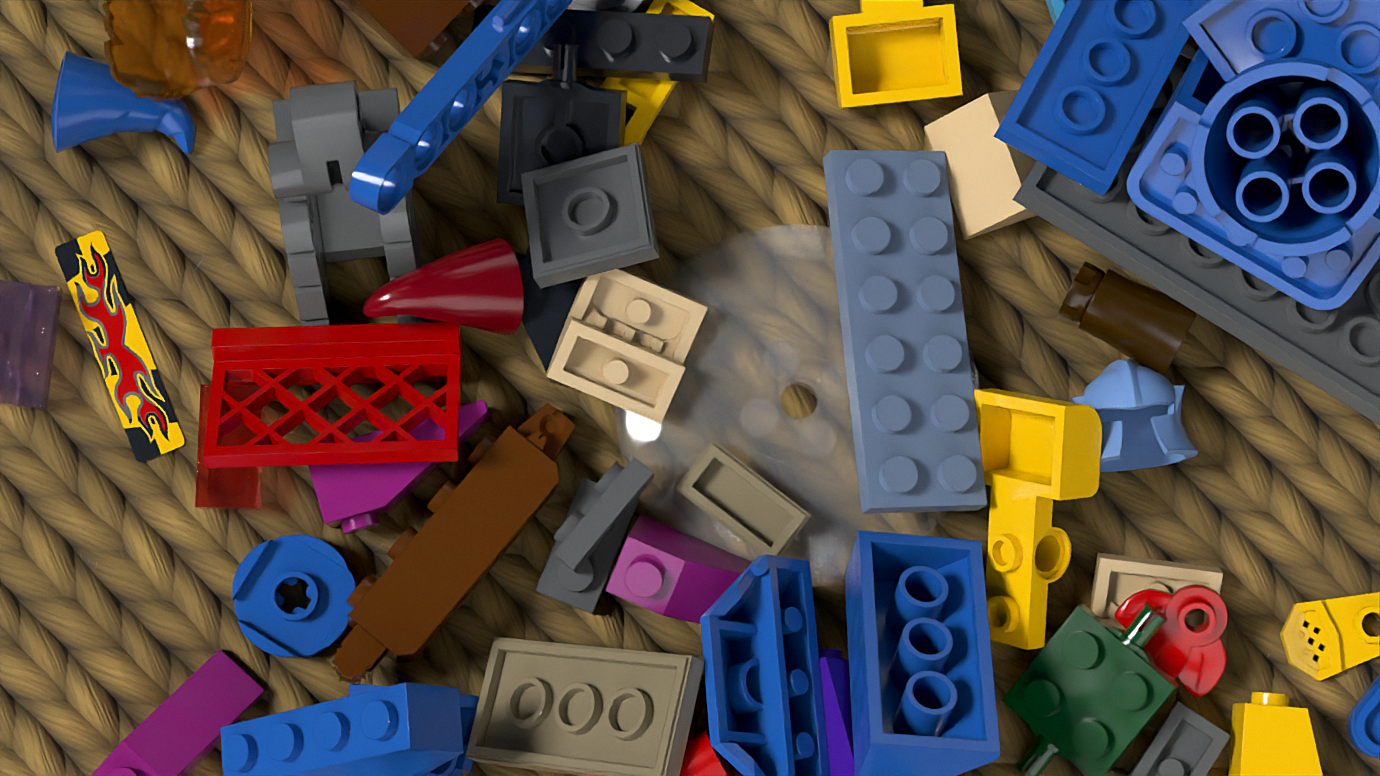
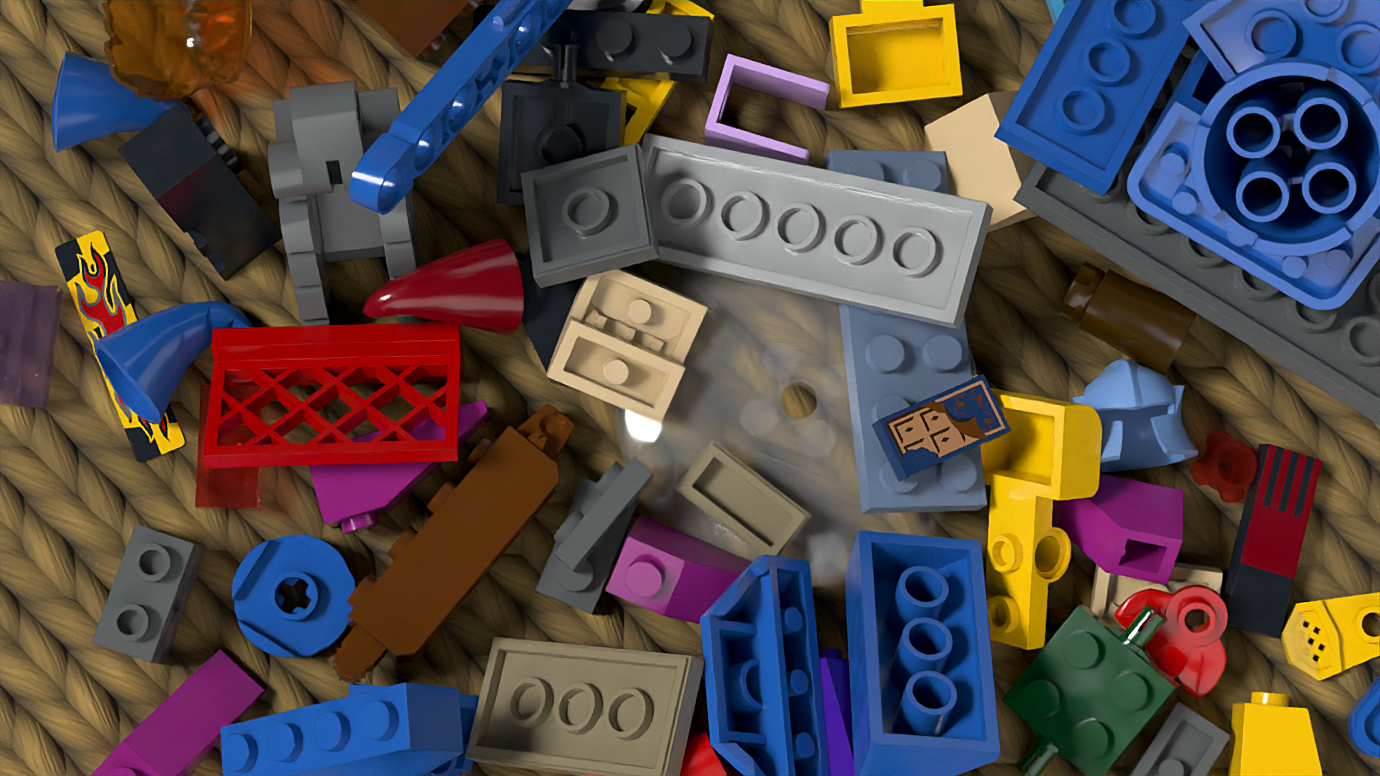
(149, 595): none -> dark grey brick
(153, 353): none -> blue hat
(197, 185): none -> black wedge
(769, 81): none -> lavender piece
(815, 230): none -> light grey plate
(941, 427): none -> tile
(1126, 527): none -> magenta slope
(1241, 461): none -> clear red plate
(1270, 540): none -> tile

